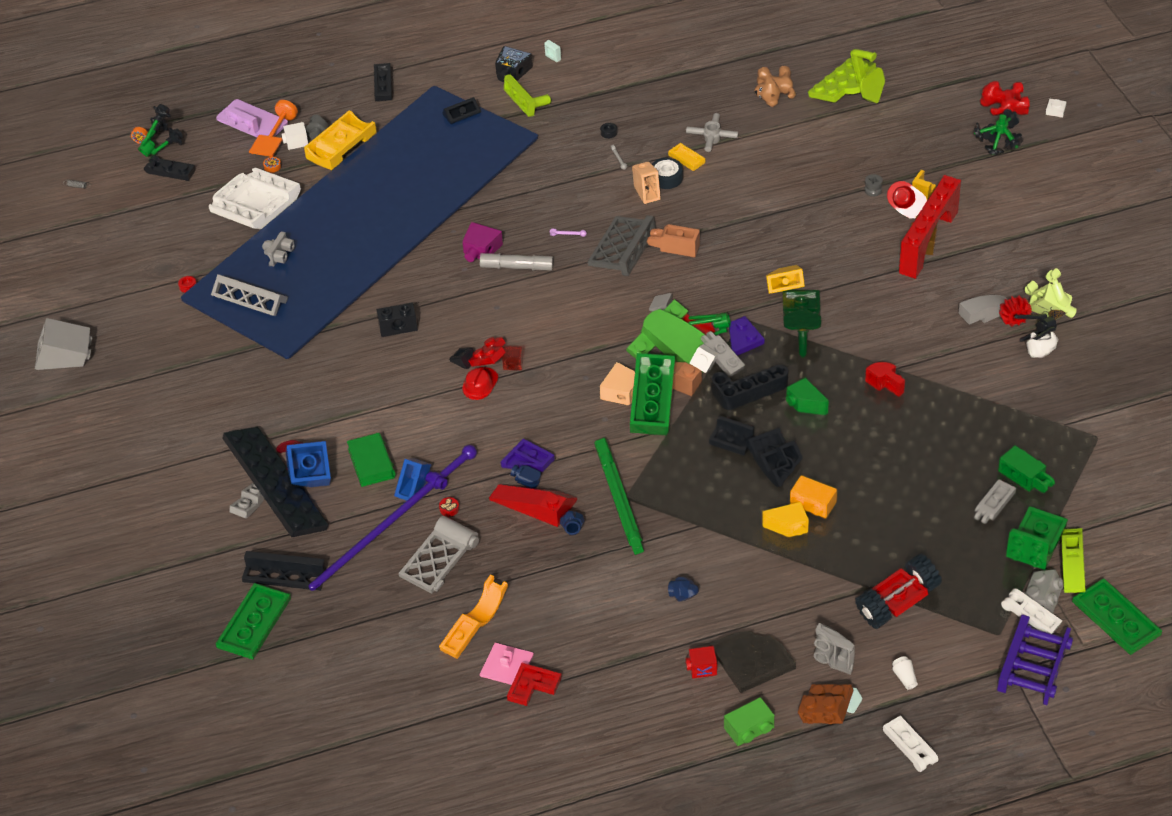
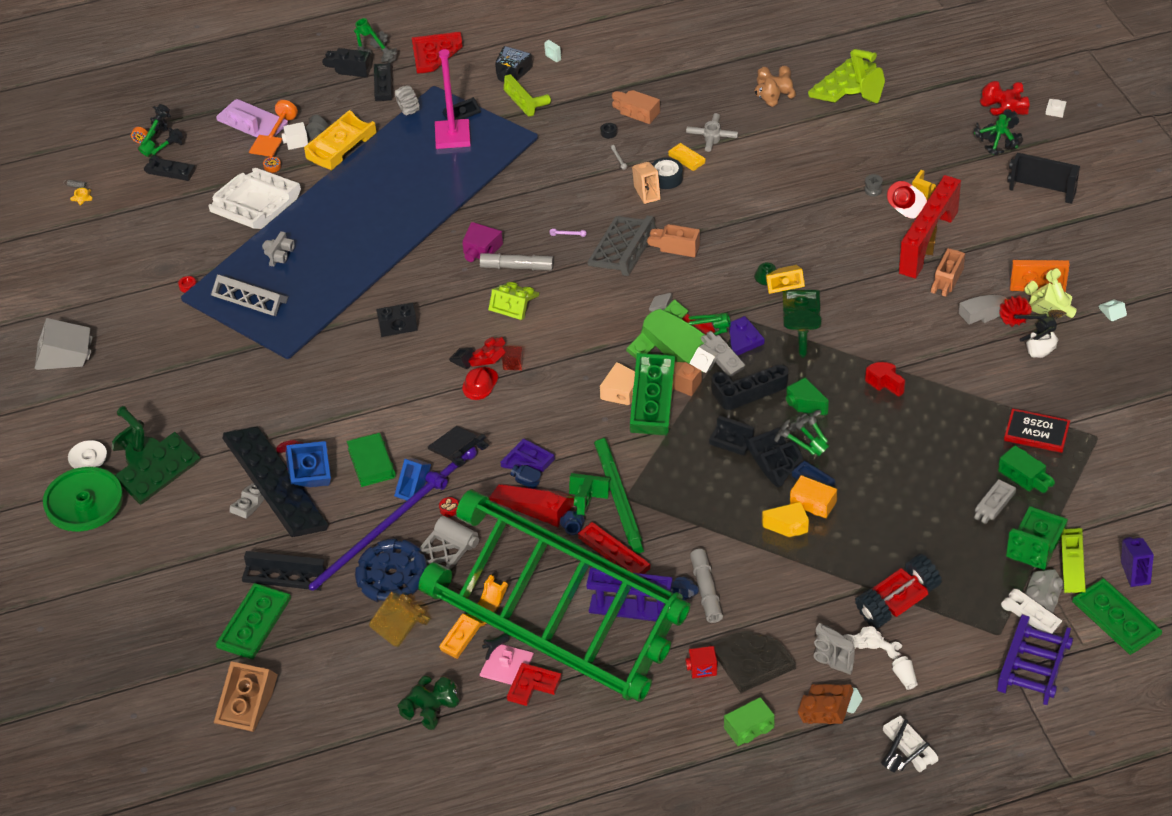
(81, 195): none -> yellow plate
(83, 499): none -> green dish
(87, 454): none -> white dish
(153, 466): none -> dark green plate
(245, 696): none -> medium nougat slope
(349, 62): none -> black hinge
(377, 40): none -> plant
(387, 561): none -> dark blue plate
(397, 618): none -> clear yellow bracket
(407, 100): none -> light grey gear
(427, 49): none -> red plate
(437, 579): none -> green ladder
(444, 694): none -> dark green animal
(451, 132): none -> dark pink tile
(456, 443): none -> black flag
(493, 644): none -> black bar
(511, 299): none -> lime bracket
(586, 487): none -> green bracket
(613, 549): none -> red plate
(631, 608): none -> dark purple fence
(636, 105): none -> nougat hinge
(706, 586): none -> light grey piece
(762, 271): none -> dark green cone
(811, 472): none -> dark blue tile
(817, 445): none -> plant
(872, 639): none -> white piece
(893, 759): none -> black plant
(948, 271): none -> nougat hinge
(1036, 270): none -> orange tile
(1037, 430): none -> black tile
(1044, 174): none -> black panel
(1113, 309): none -> light aqua slope
(1137, 556): none -> dark purple torso

